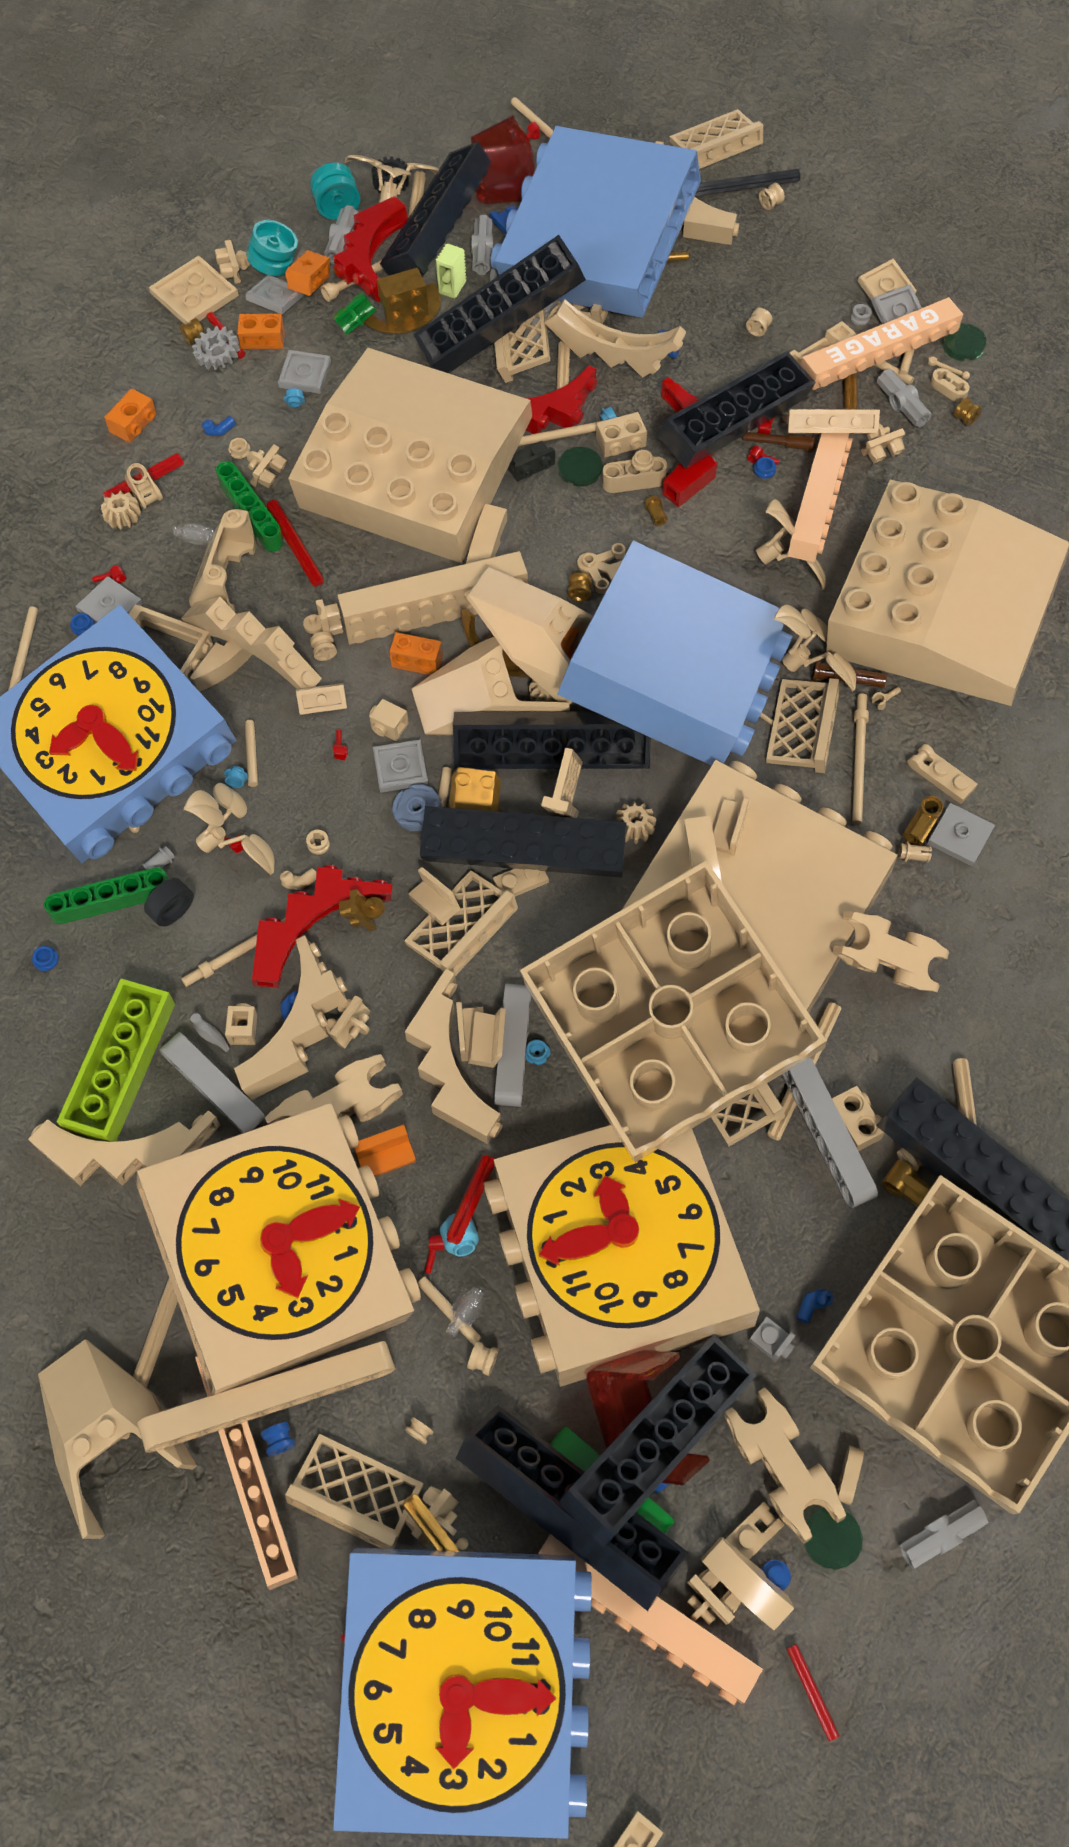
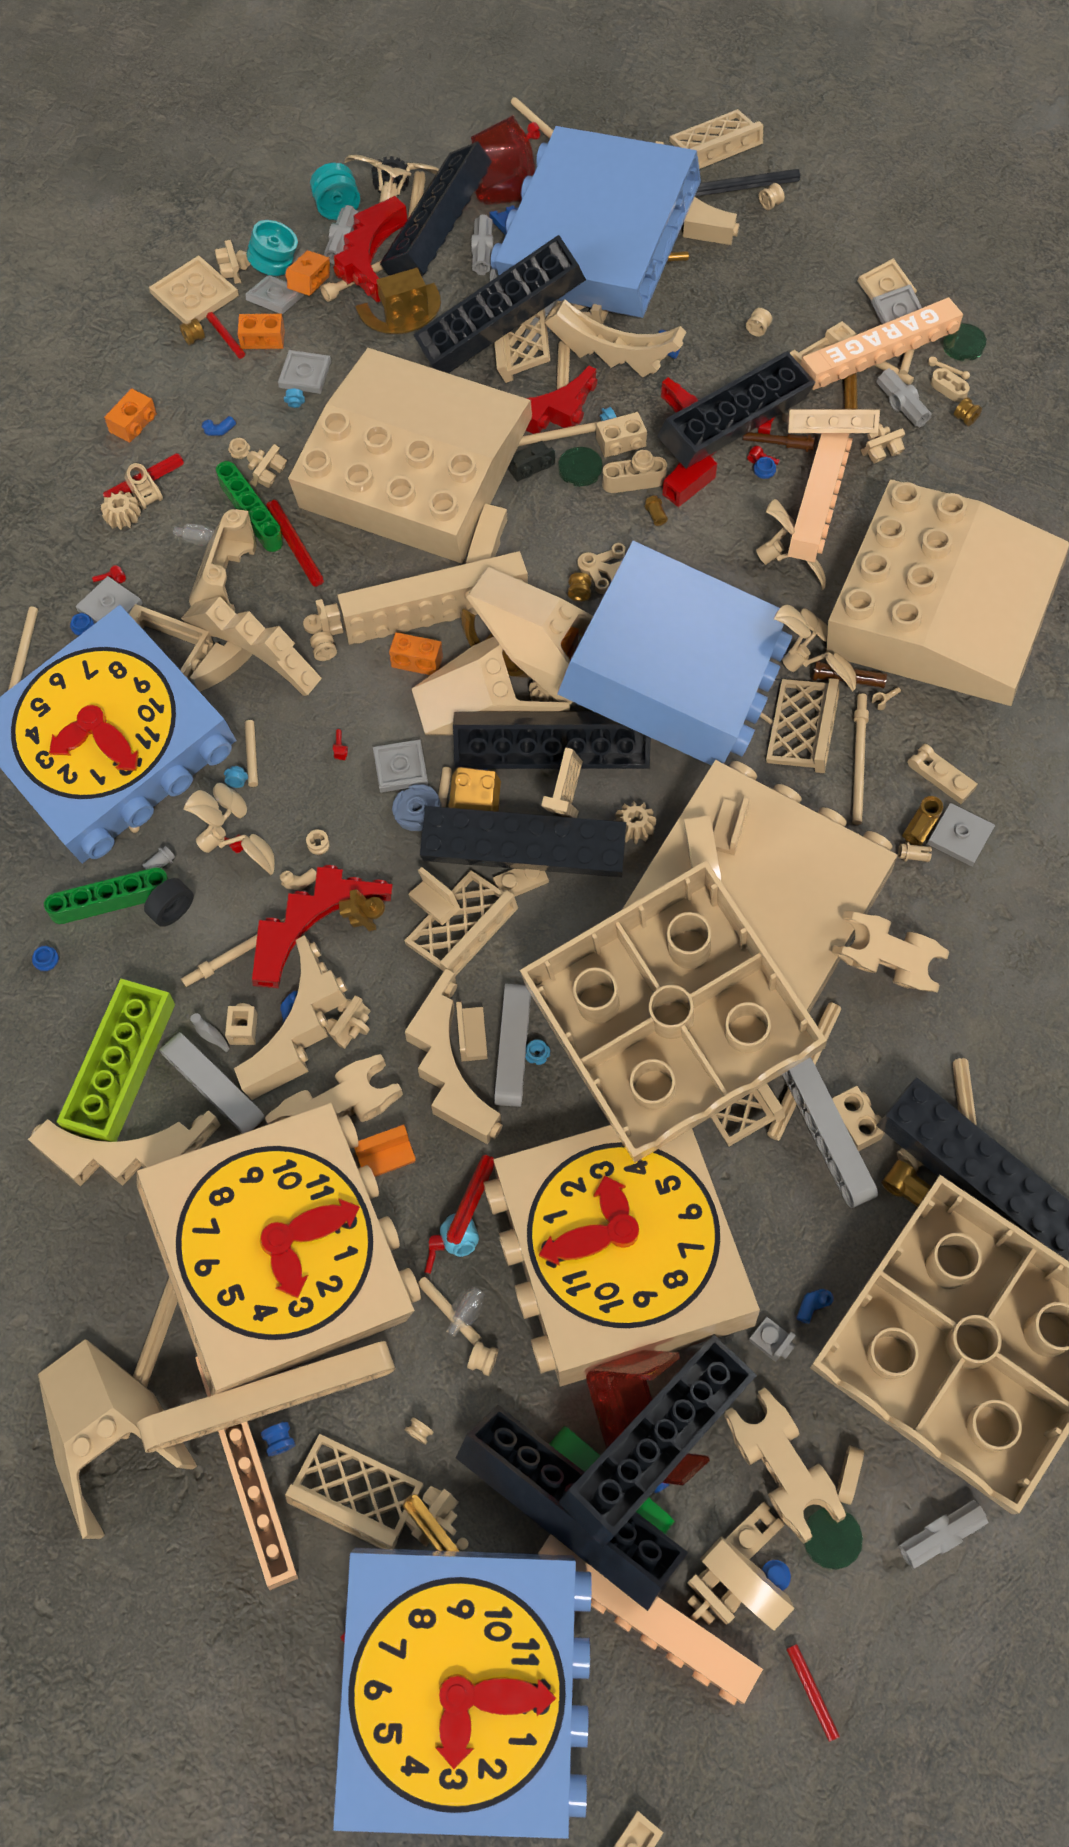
(216, 348): light grey gear -> none
(321, 698): tan plate -> none
(354, 313): green hips -> none
(388, 720): tan brick -> none
(451, 270): yellowish green brick -> none
(486, 1038): tan panel -> none
(861, 309): light grey bush -> none

